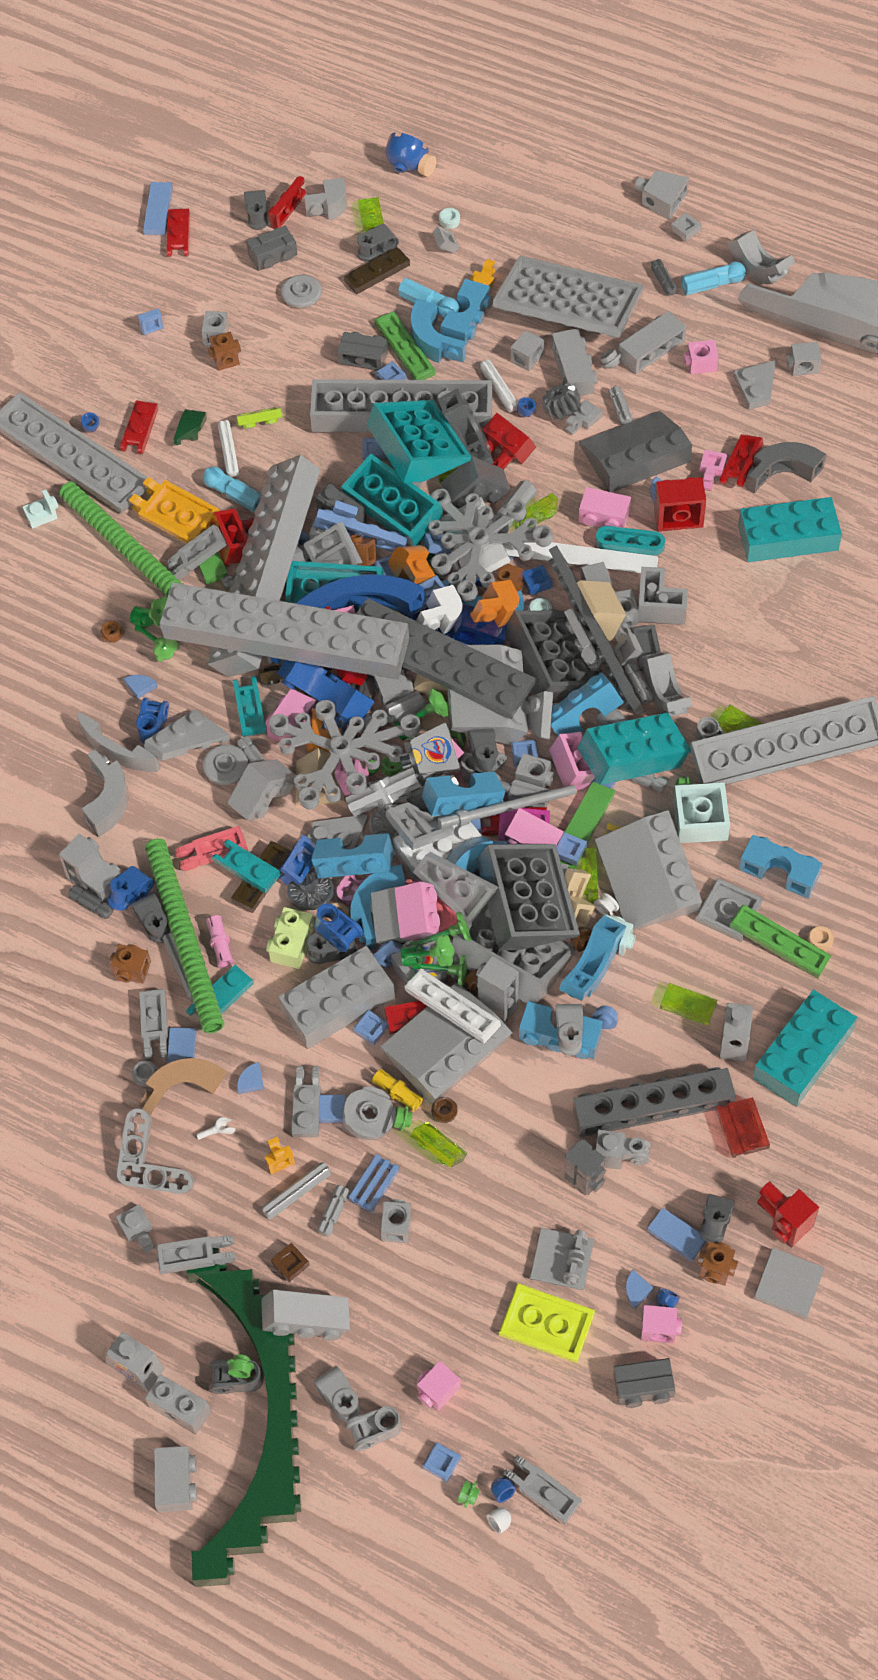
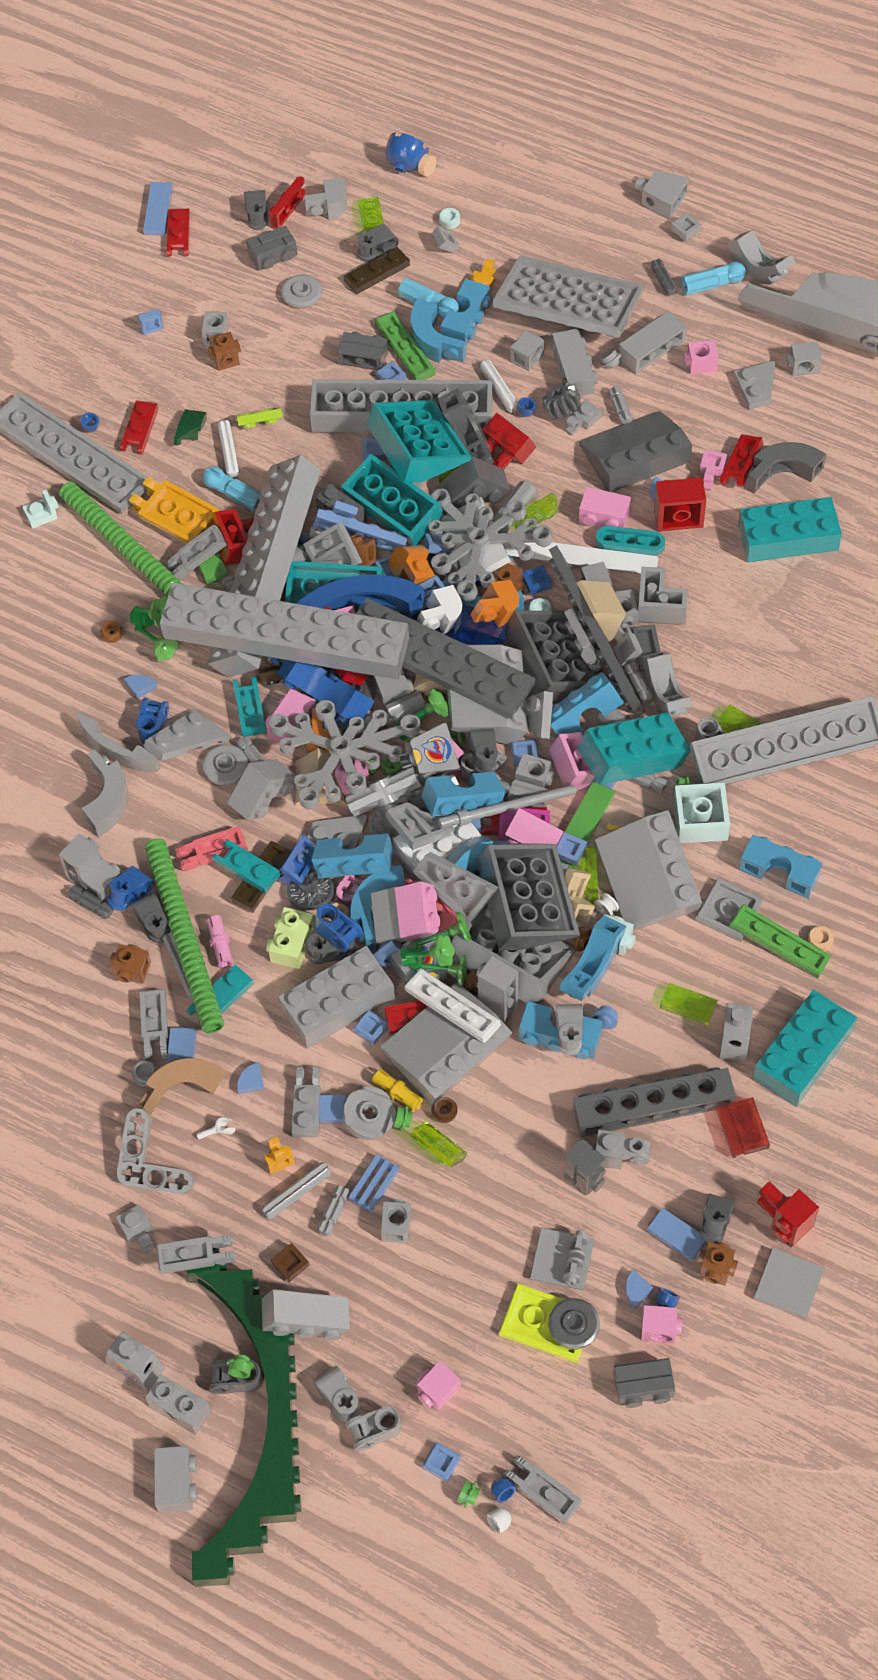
(574, 1323): none -> flat silver wheel

